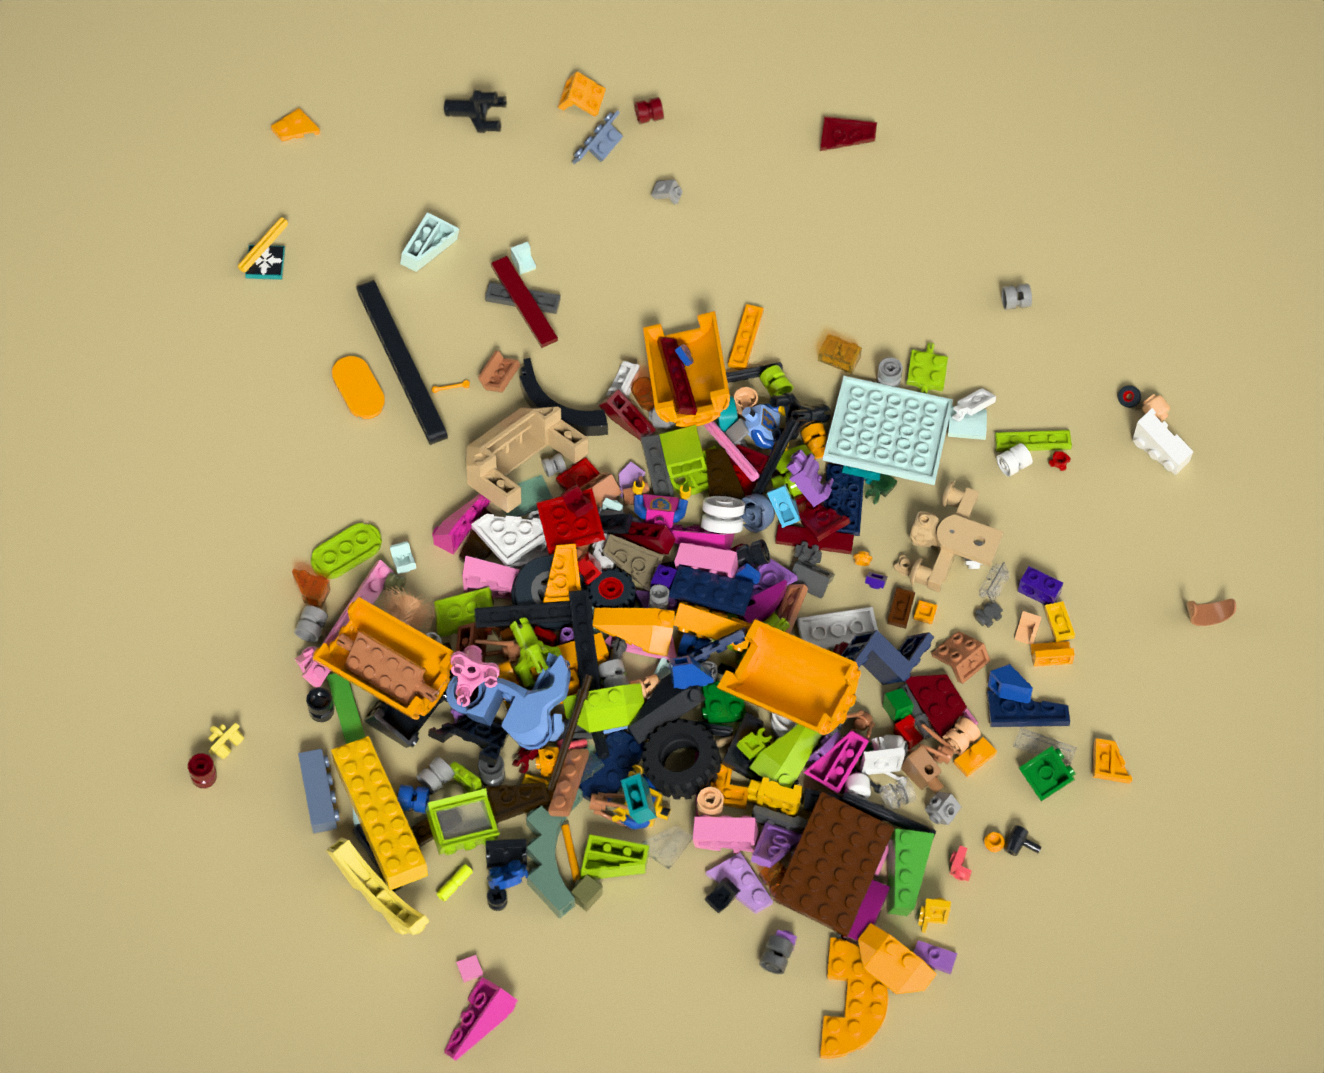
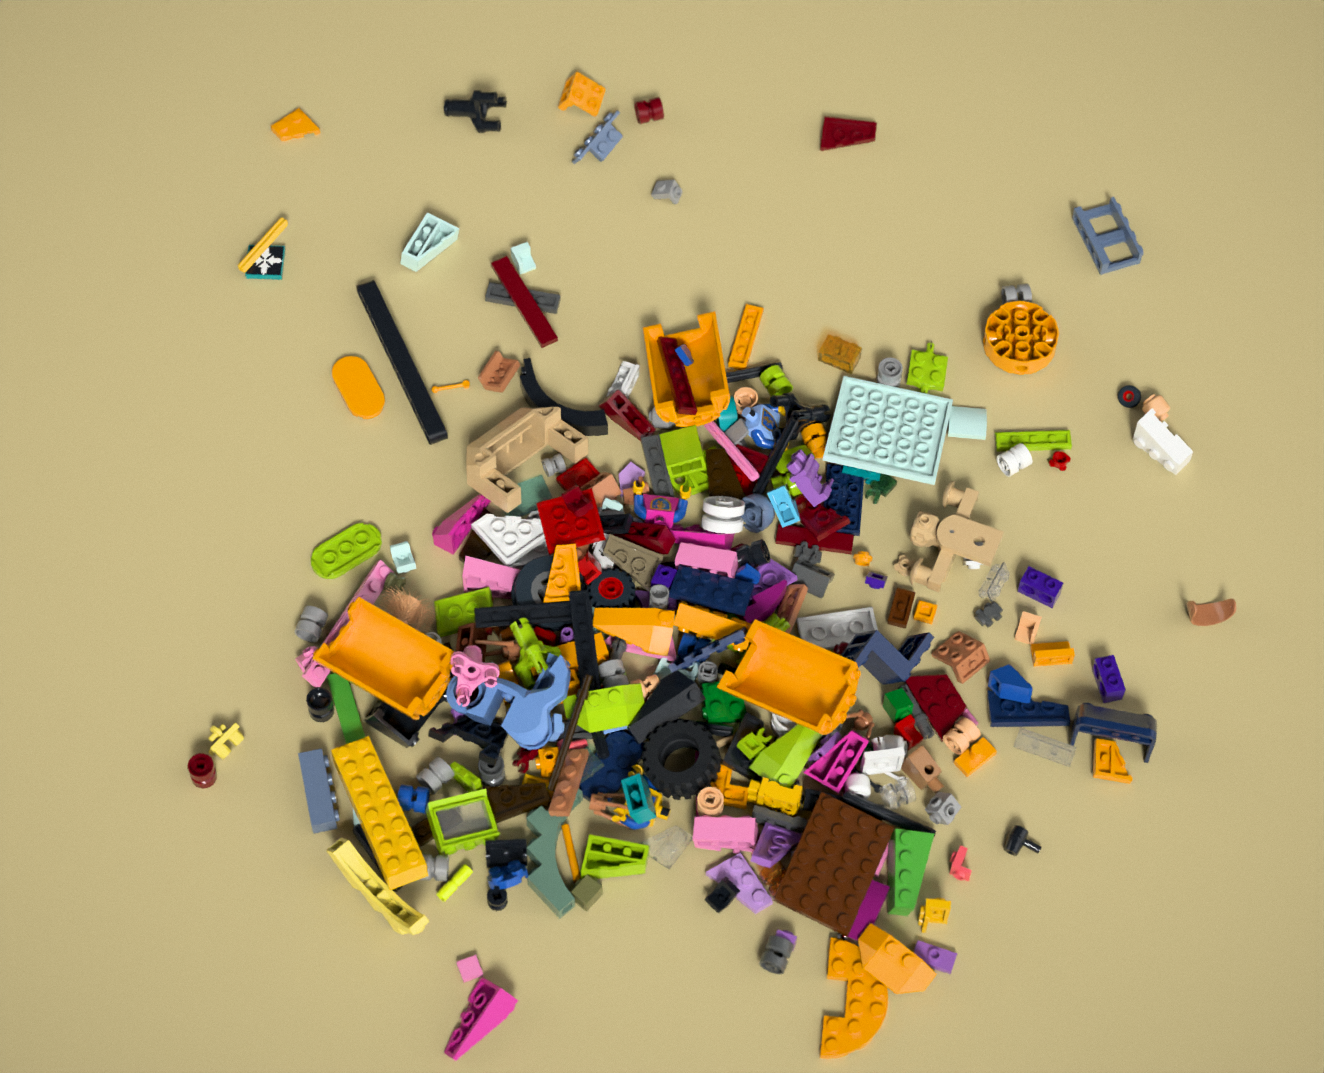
(312, 588): clear orange slope -> none
(386, 668): nougat plate -> none
(437, 867): none -> light grey wheel
(642, 391): clear orange wheel -> none
(688, 672): blue slope -> none
(942, 753): nougat plant -> none
(973, 403): white plate -> none
(994, 842): light orange plate -> none
(1020, 337): none -> light orange brick
(1047, 773): green plate -> none
(1059, 621): yellow plate -> none
(1096, 242): none -> sand blue window
(1108, 679): none -> dark purple brick
(1115, 725): none -> dark blue windscreen

